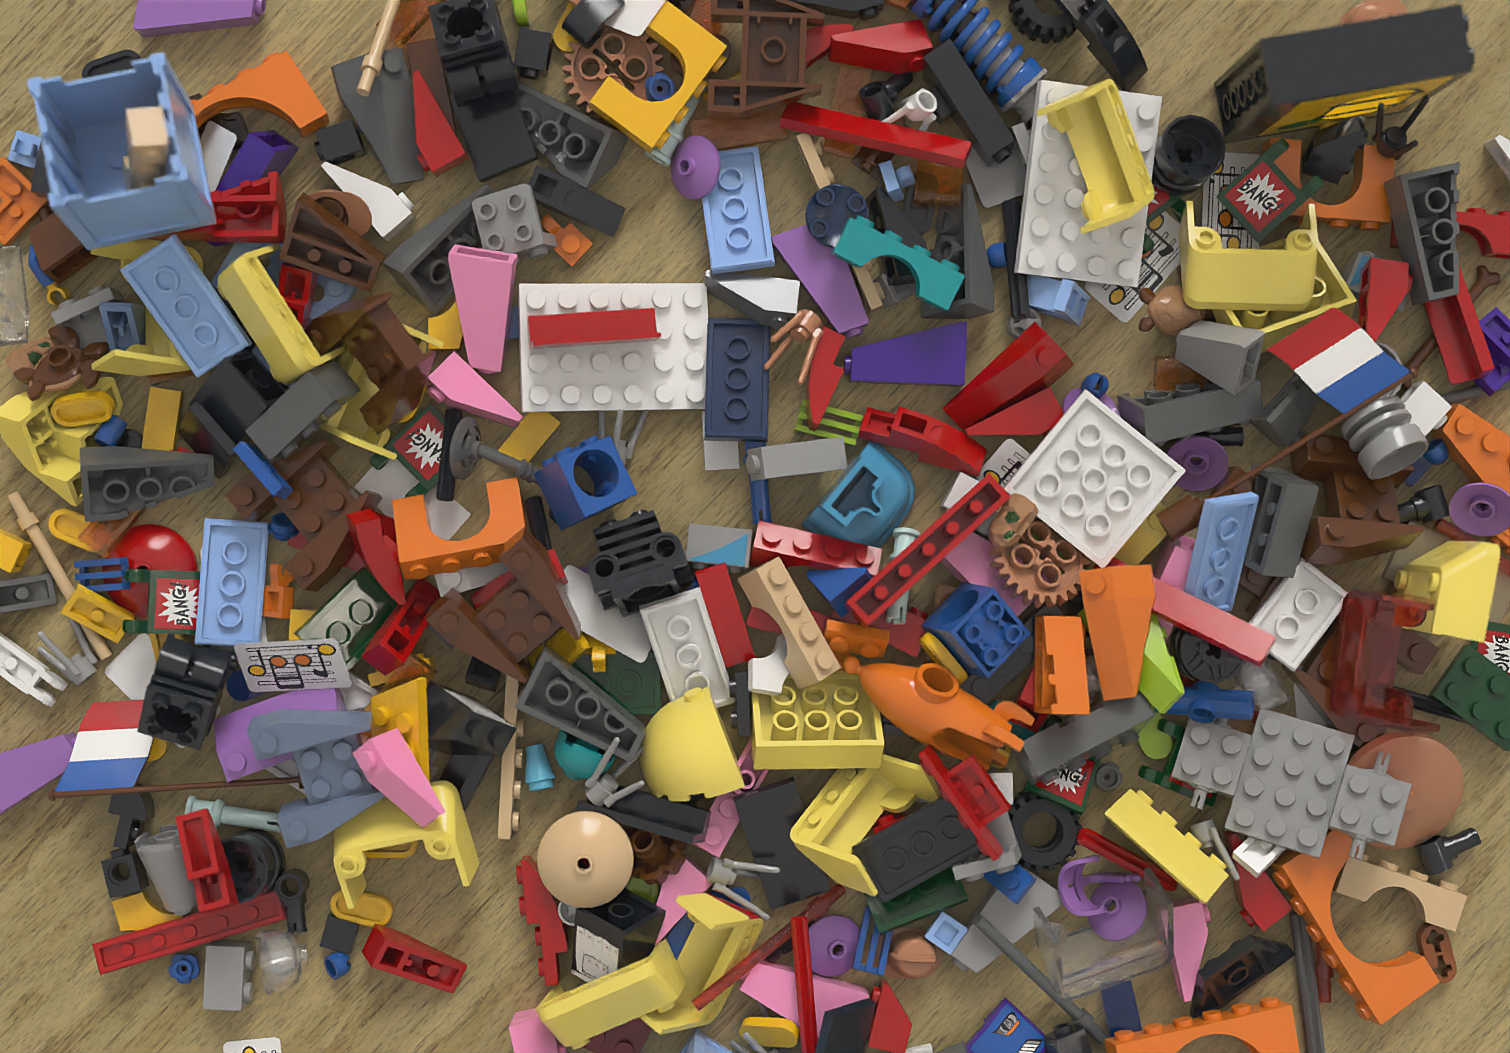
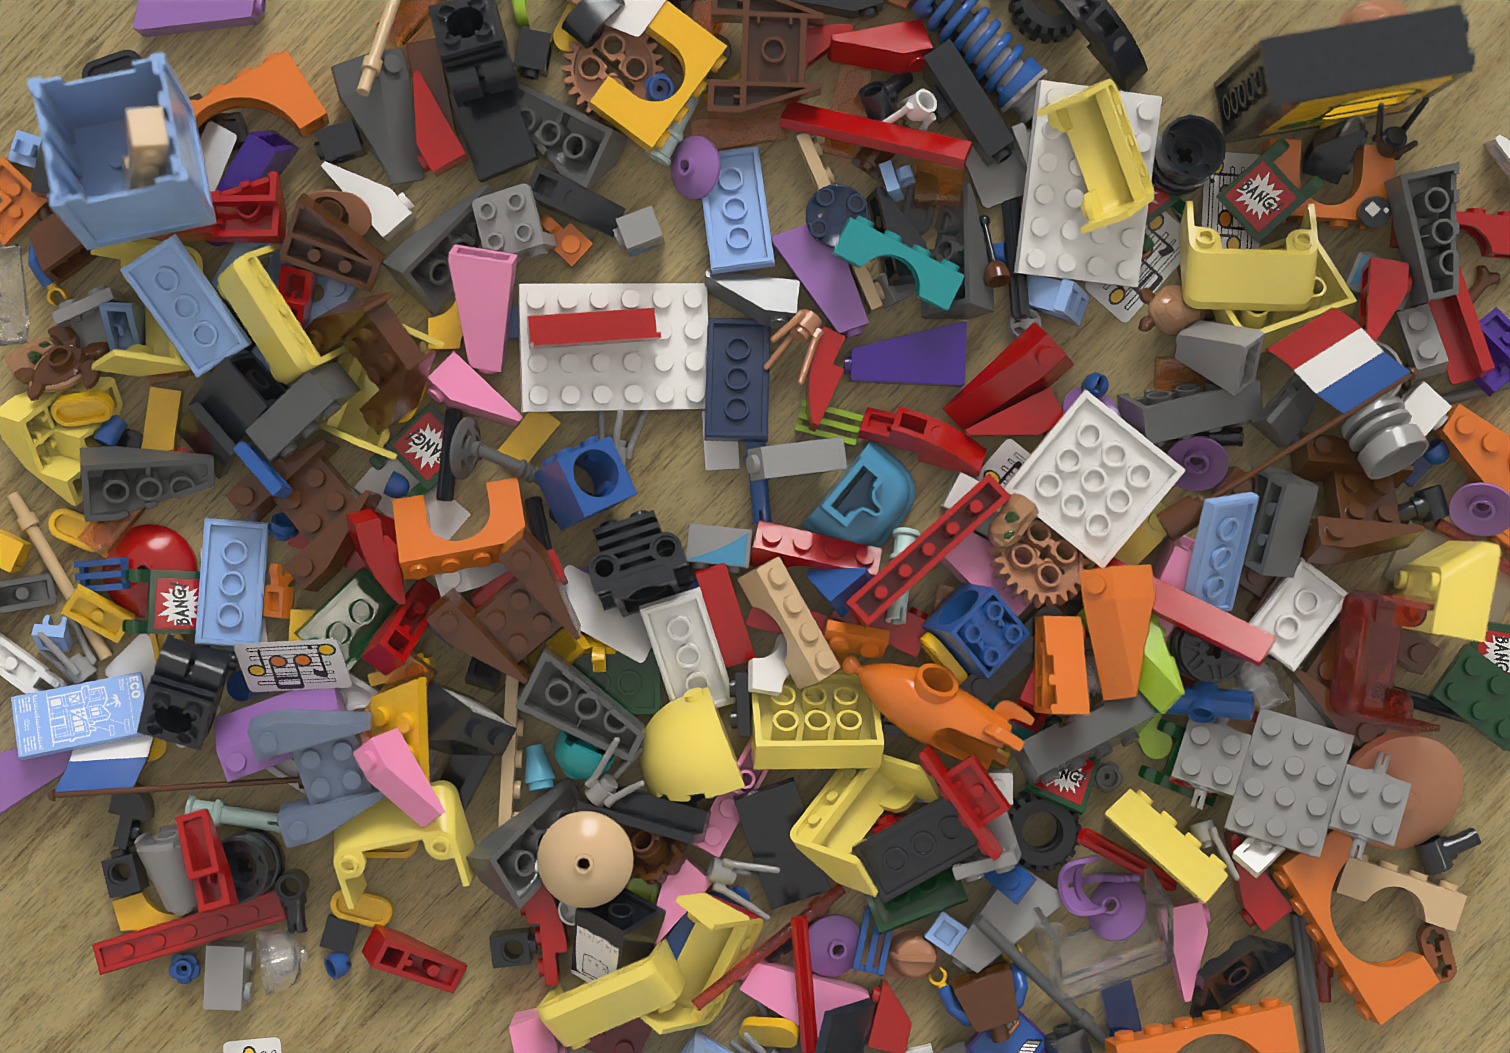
(57, 634): none -> light blue tile
(78, 715): none -> light blue tile
(396, 486): none -> blue hinge
(503, 957): none -> black brick
(509, 854): none -> dark grey wedge
(639, 232): none -> light grey brick
(985, 998): none -> reddish brown torso
(996, 272): none -> reddish brown hinge
(1373, 212): none -> black tile
(1421, 341): none -> light grey brick

